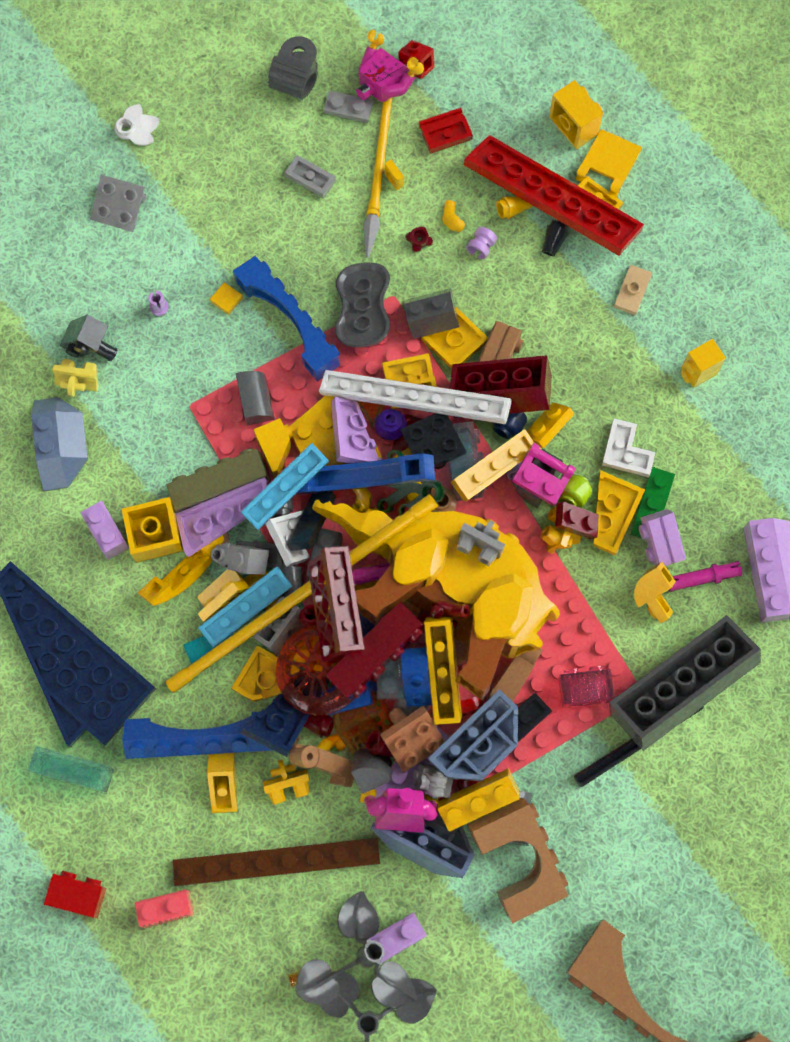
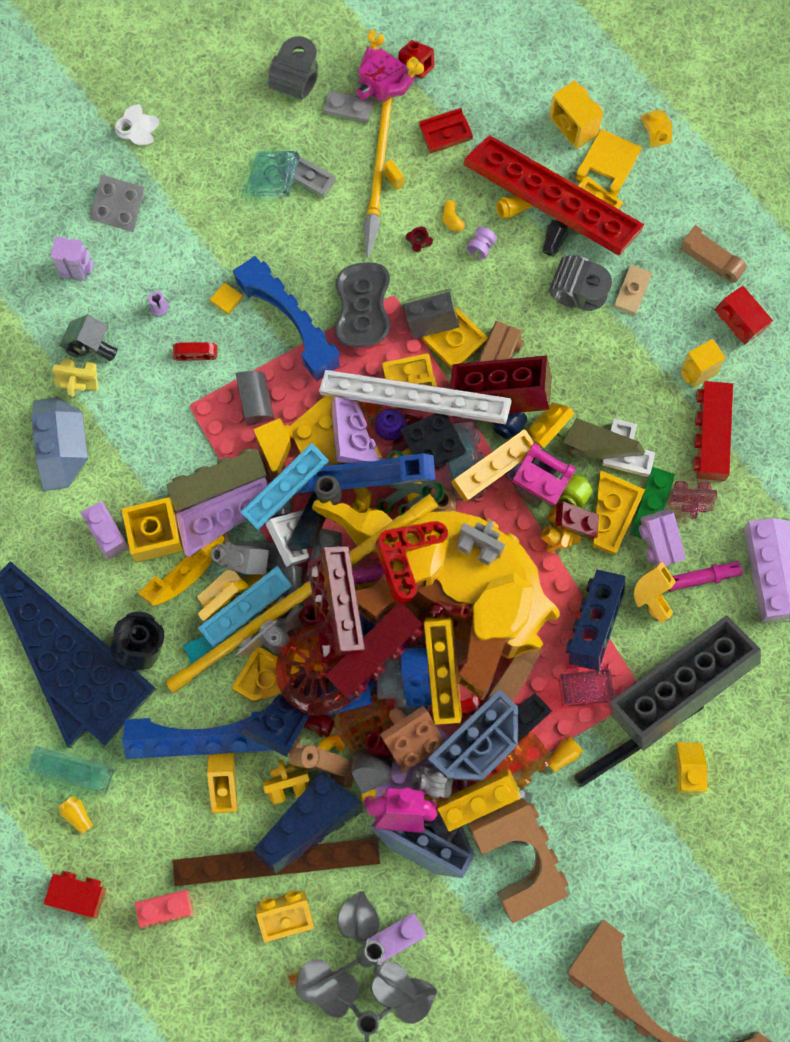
(71, 258): none -> lavender brick
(75, 813): none -> yellow cone
(137, 641): none -> black brick
(194, 351): none -> red beam
(270, 632): none -> light grey hinge
(272, 173): none -> clear light blue plate
(284, 915): none -> yellow bracket
(311, 817): none -> dark blue wedge
(328, 489): none -> dark grey brick
(398, 553): none -> red beam
(519, 758): none -> clear orange brick
(564, 754): none -> yellow cone
(580, 283): none -> dark grey piece
(591, 653): none -> dark blue brick
(599, 443): none -> olive slope
(658, 127): none -> yellow bracket
(691, 768): none -> yellow slope
(693, 500): none -> clear pink hips
(712, 255): none -> medium nougat leg
(714, 431): none -> red brick
(743, 315): none -> red brick

